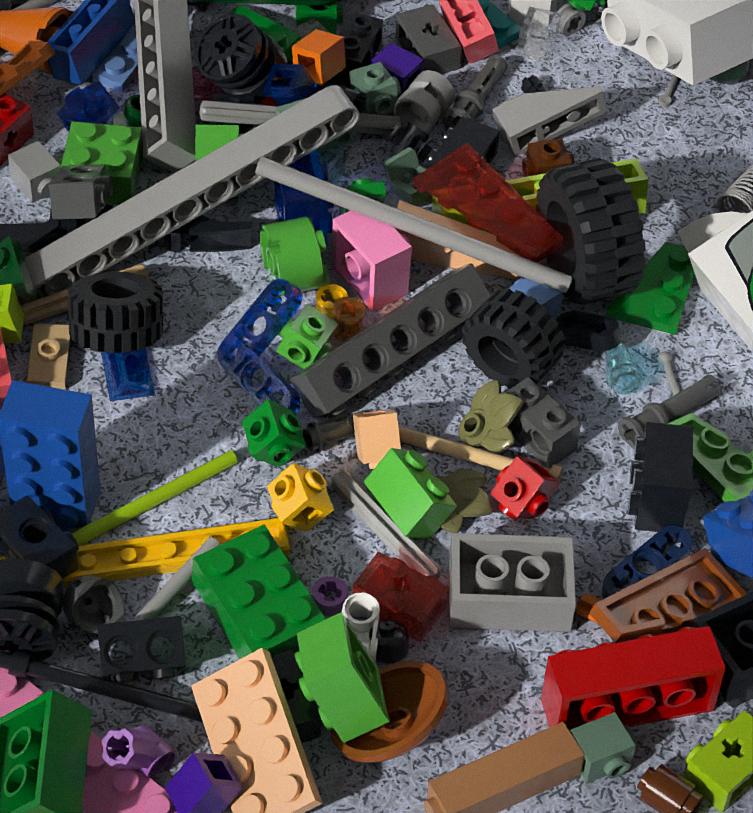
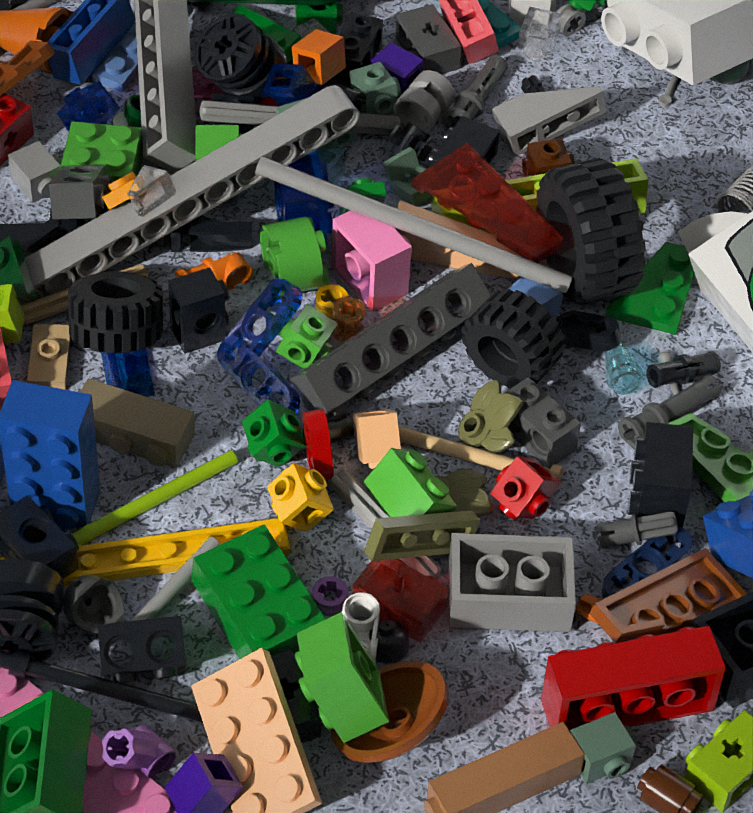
(119, 190): none -> light orange plate
(140, 424): none -> dark tan brick
(150, 190): none -> clear slope
(198, 309): none -> black brick
(223, 268): none -> orange connector
(318, 442): none -> red beam
(417, 534): none -> olive plate
(637, 529): none -> dark grey axle
(669, 372): none -> black pin

